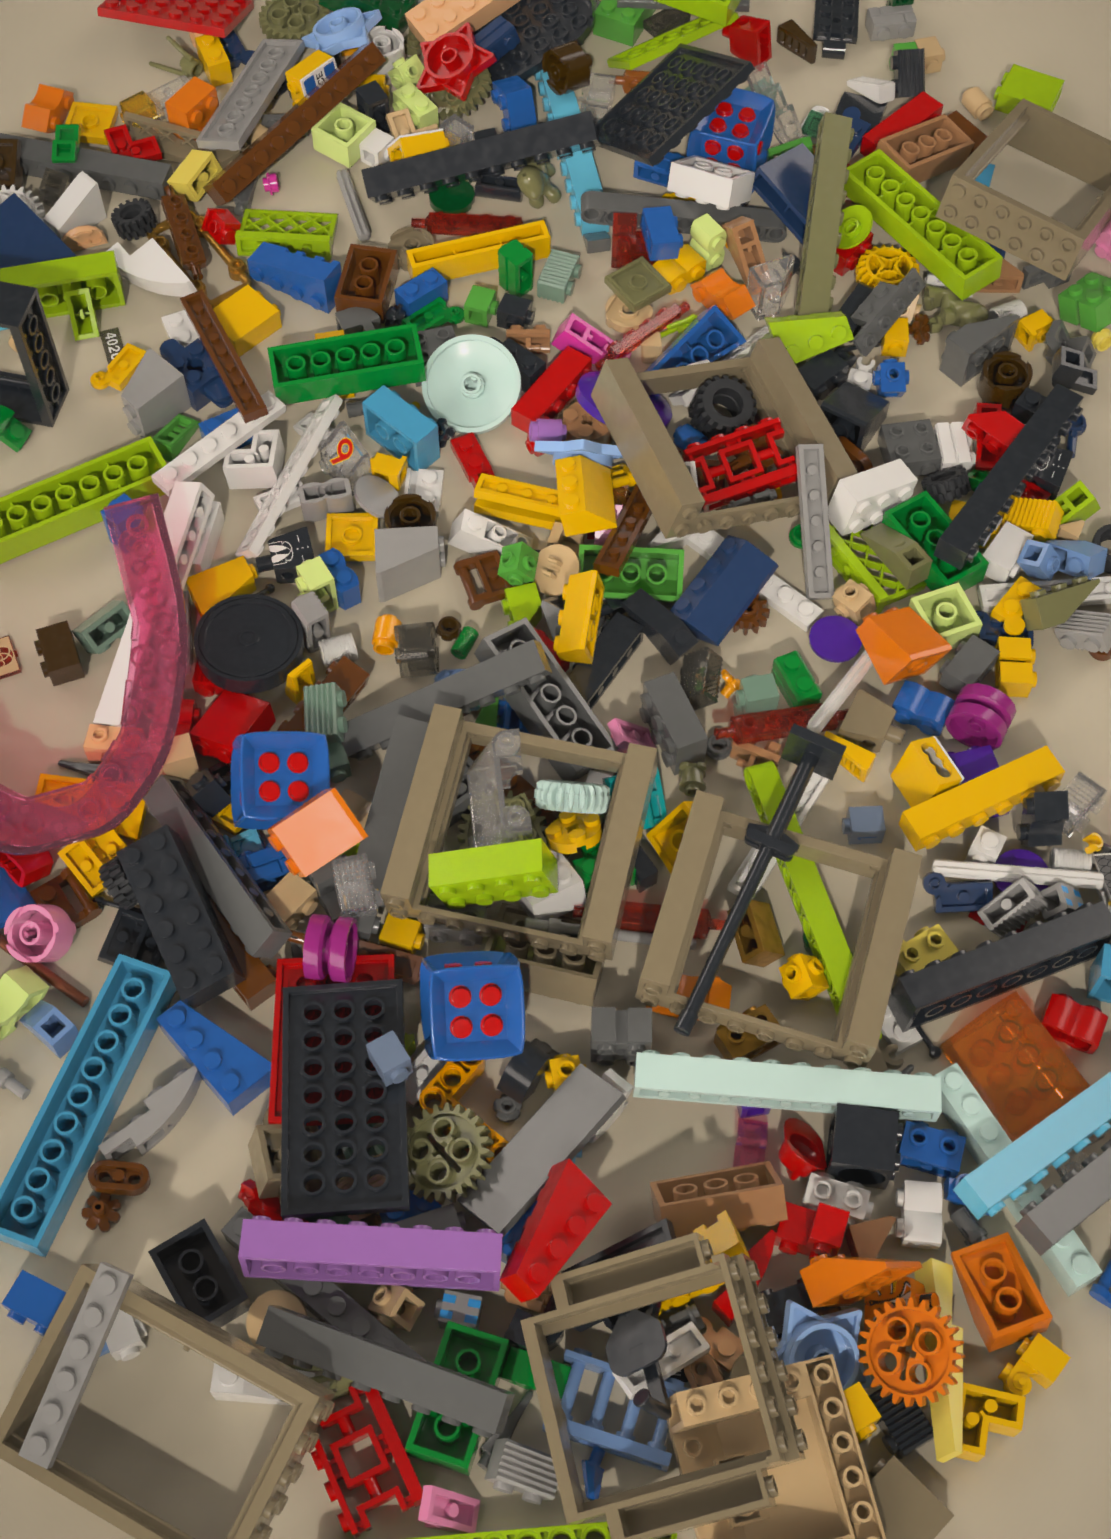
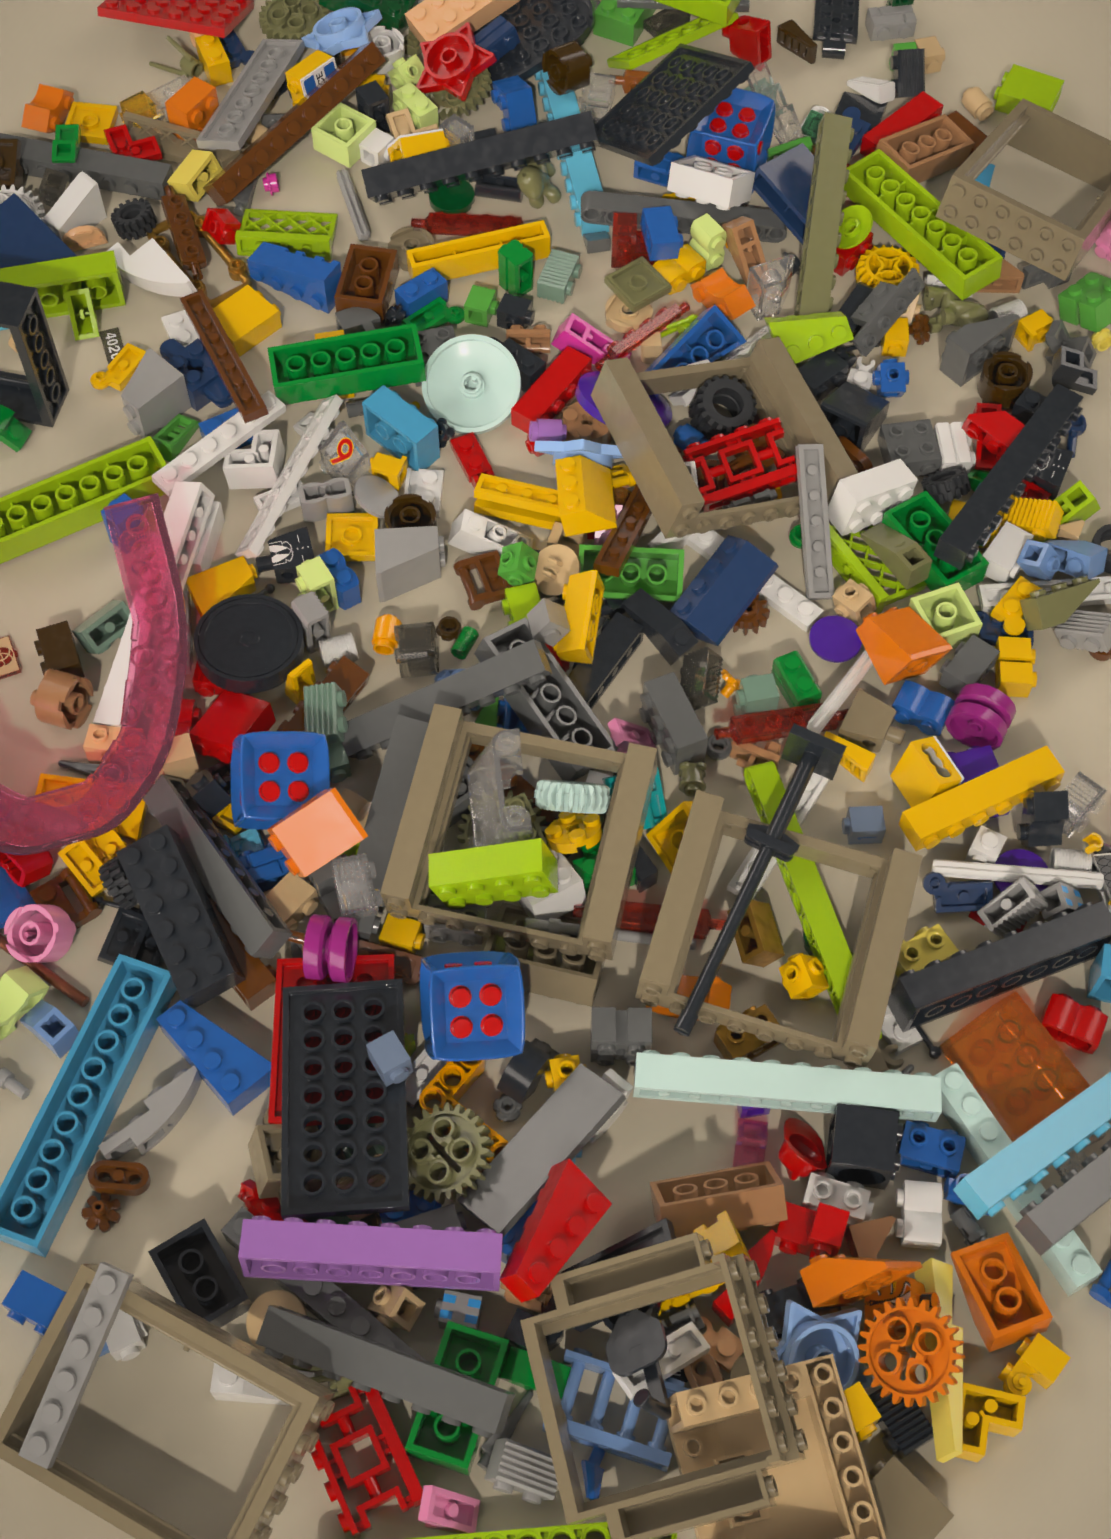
(62, 699): none -> medium nougat brick
(548, 622): none -> light grey brick

